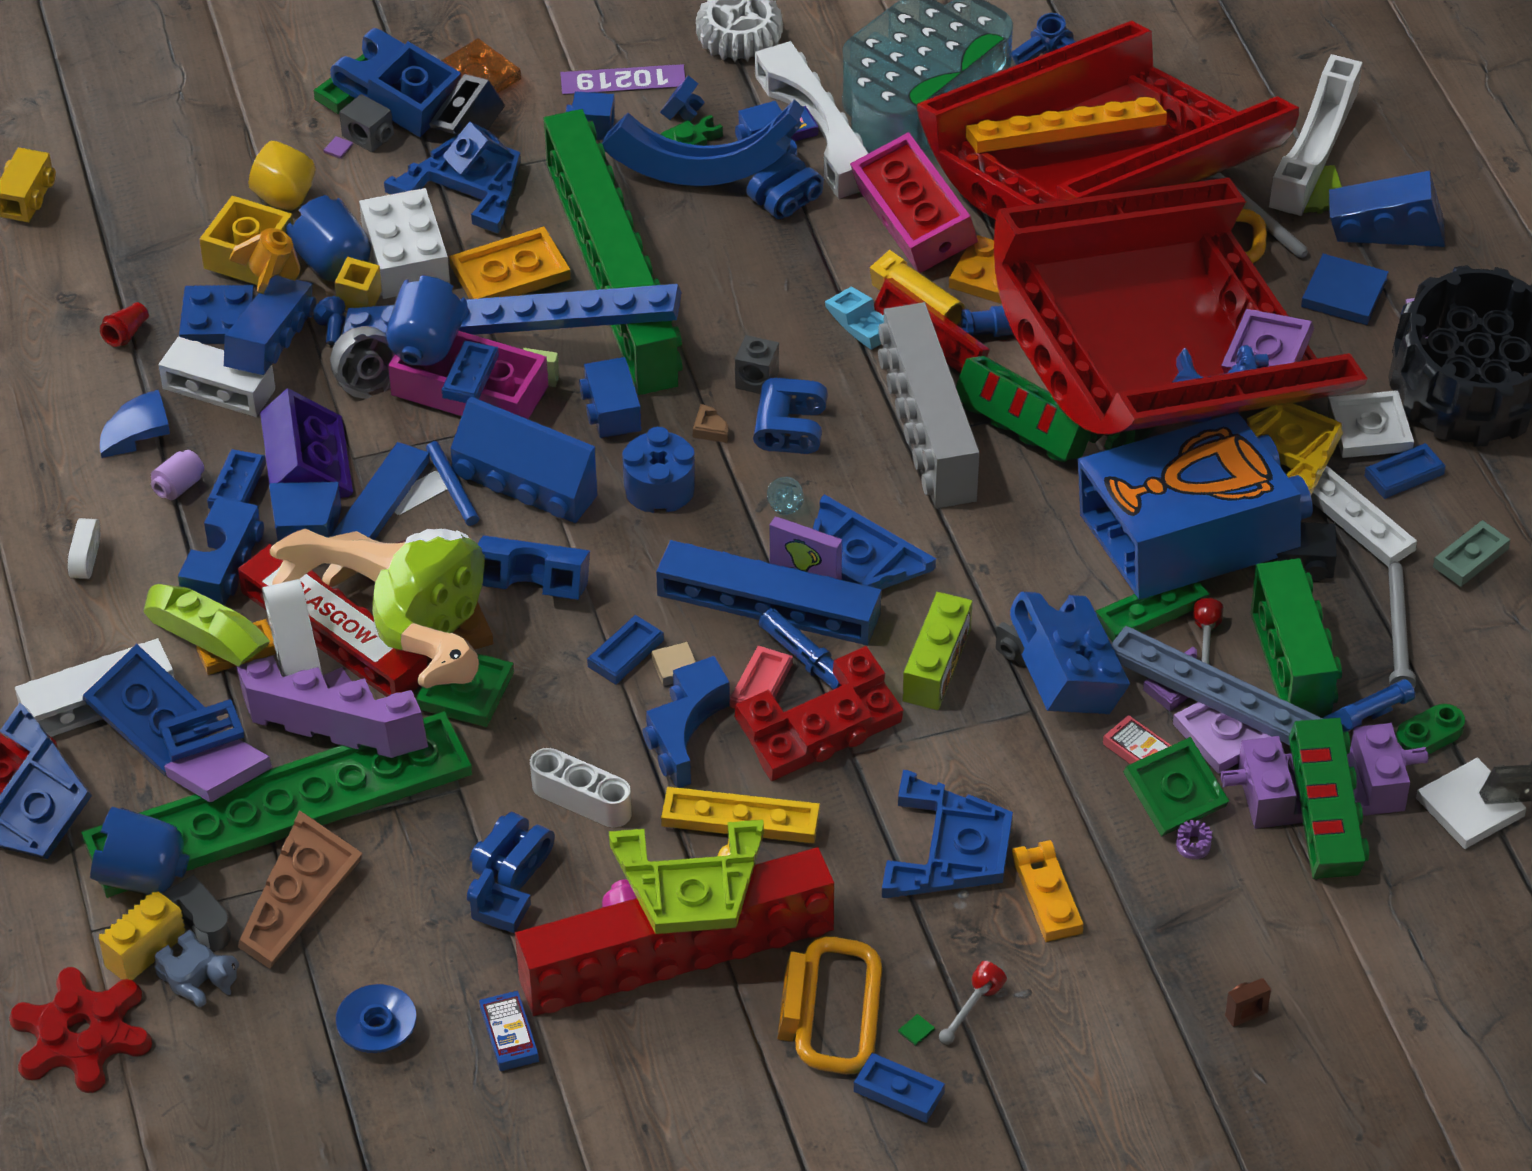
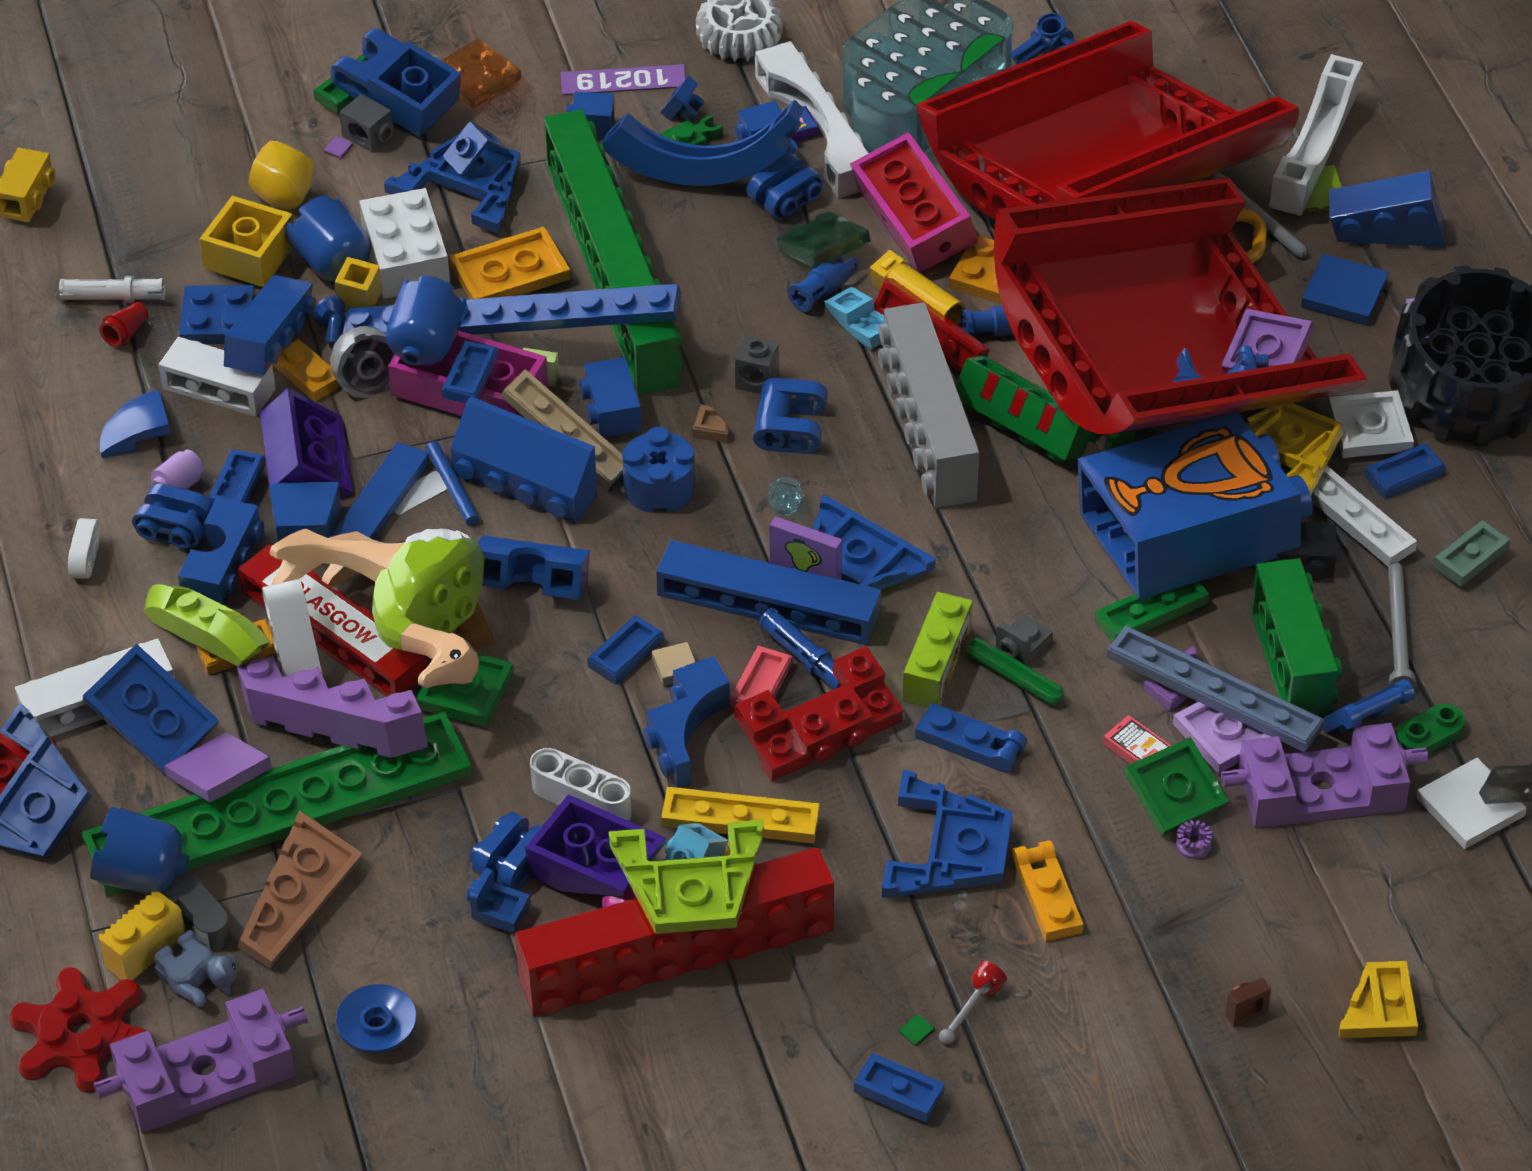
(112, 289): none -> white pin
(172, 516): none -> blue brick
(206, 743): blue tile -> none
(246, 1054): none -> medium lavender brick
(268, 255): light orange brick -> none
(306, 370): none -> light orange plate
(336, 678): medium lavender window -> none
(470, 100): black slope -> none
(509, 1030): tile -> none
(545, 408): none -> tan tile
(575, 850): none -> dark purple slope
(695, 842): none -> medium azure brick
(800, 998): light orange bar -> none
(821, 282): none -> blue piece
(823, 239): none -> clear green plate
(970, 738): none -> blue plate
(1015, 671): none -> green axle
(1065, 125): light orange plate -> none
(1068, 654): blue brick -> none
(1208, 616): red hinge -> none
(1327, 798): green brick -> none
(1381, 1003): none -> yellow wing

